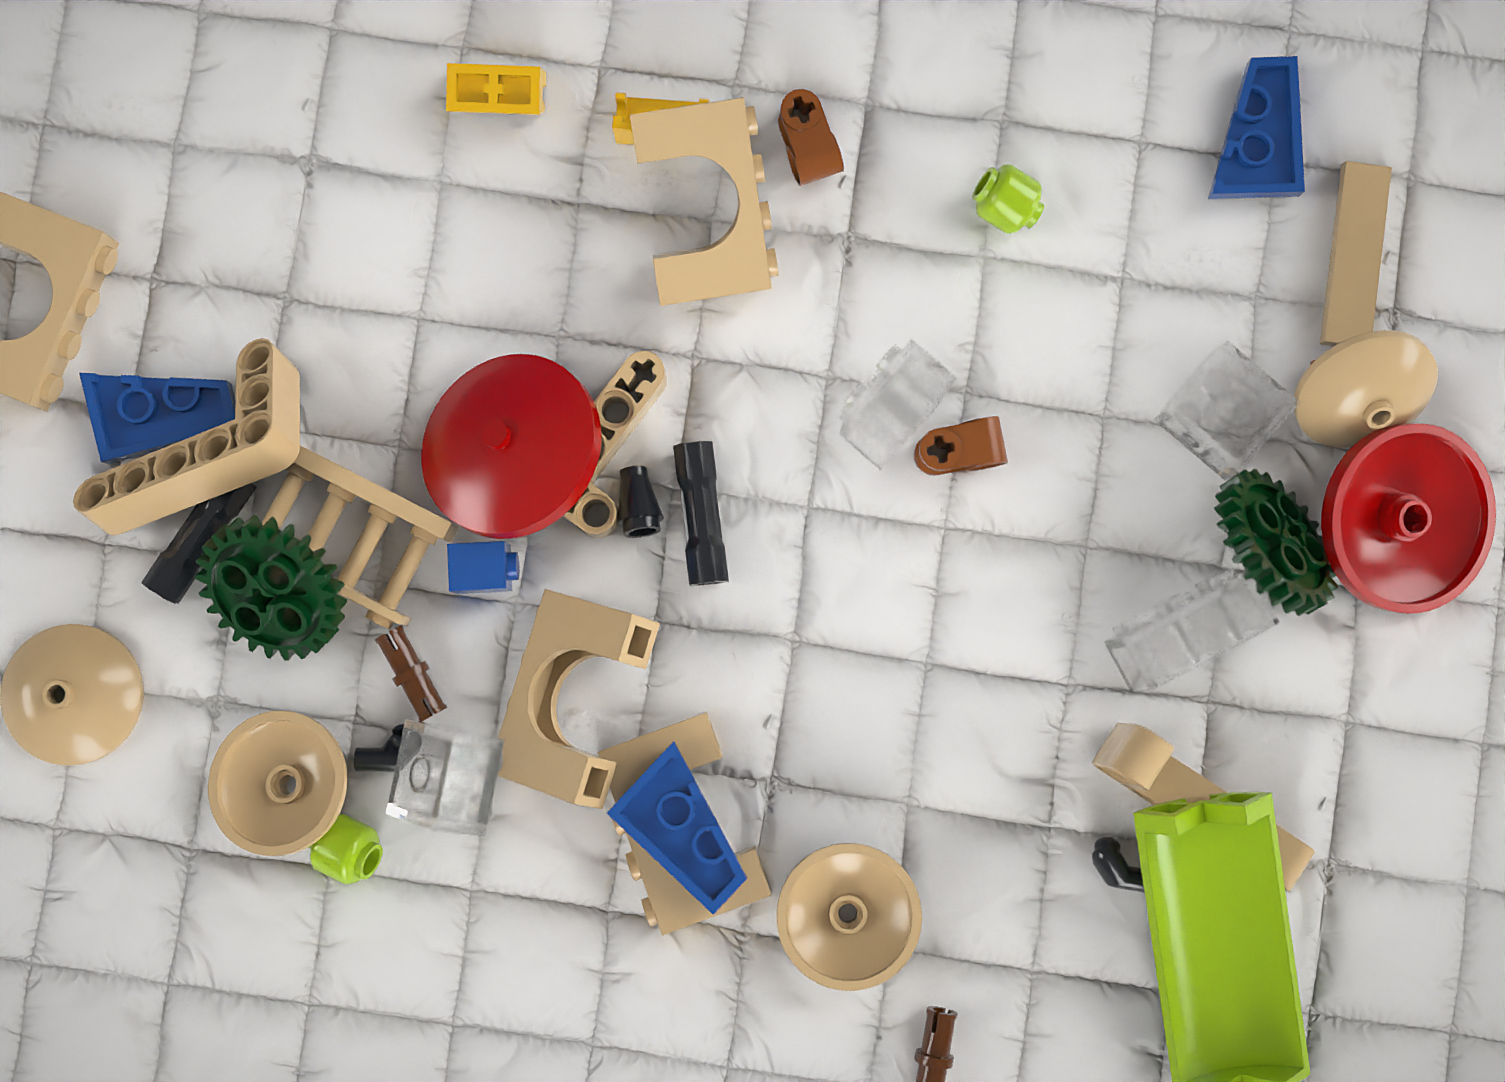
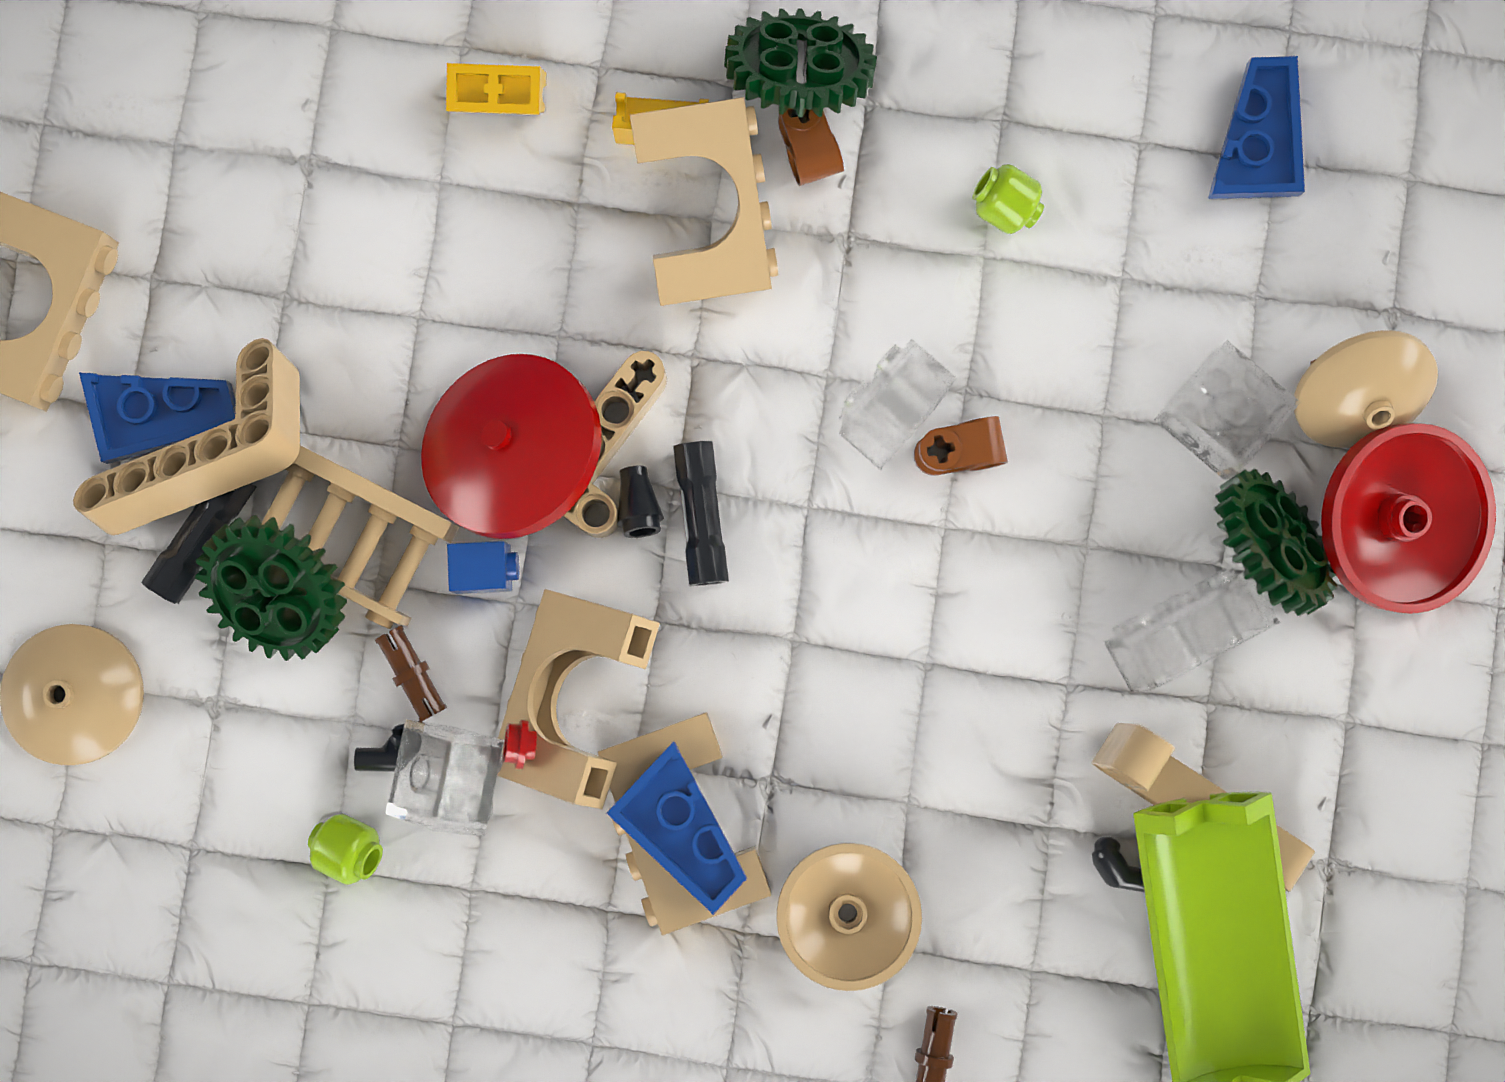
(252, 777): tan dish -> none
(519, 744): none -> red plate
(765, 60): none -> dark green gear
(1355, 251): tan tile -> none

